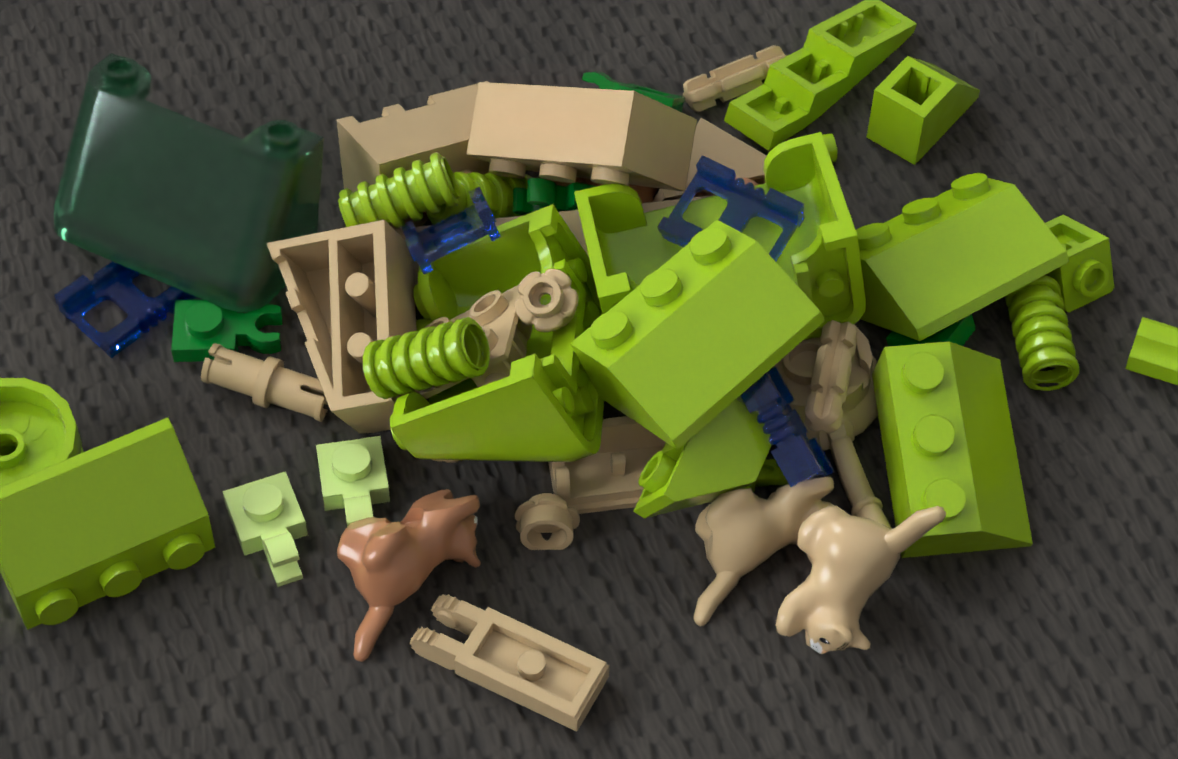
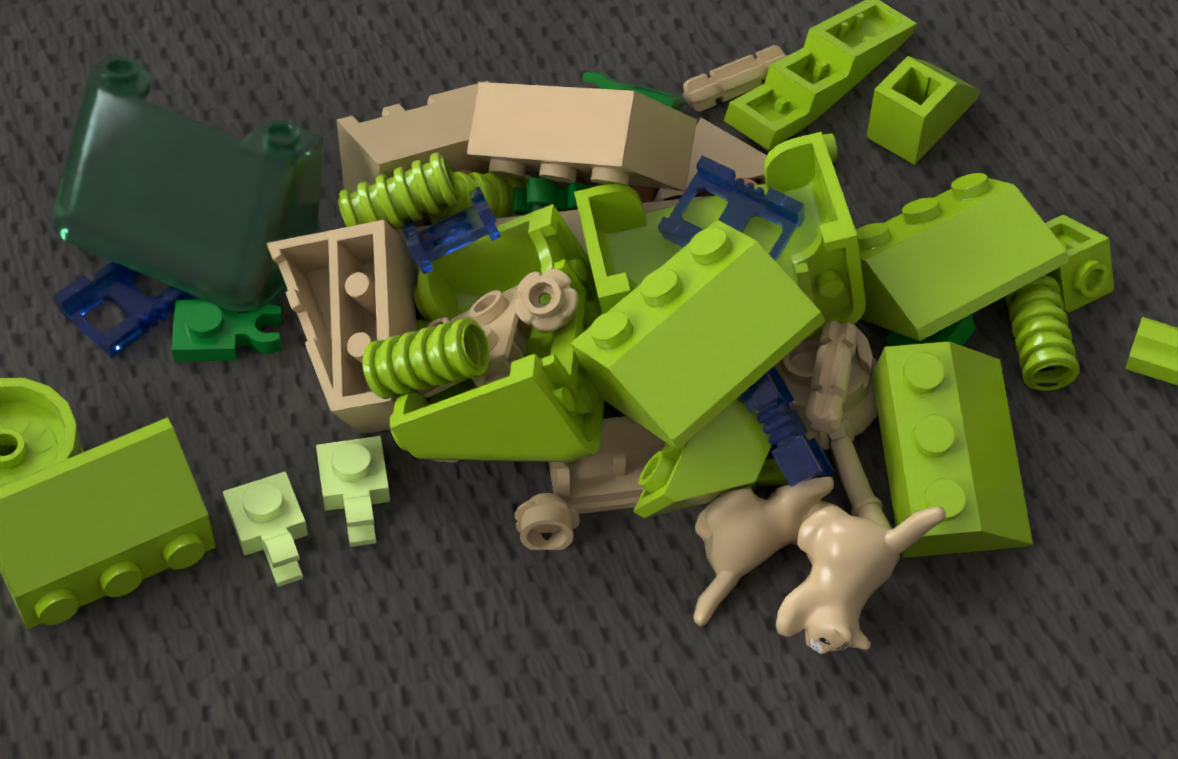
(264, 381): tan pin -> none
(396, 557): nougat animal -> none
(514, 661): tan hinge -> none

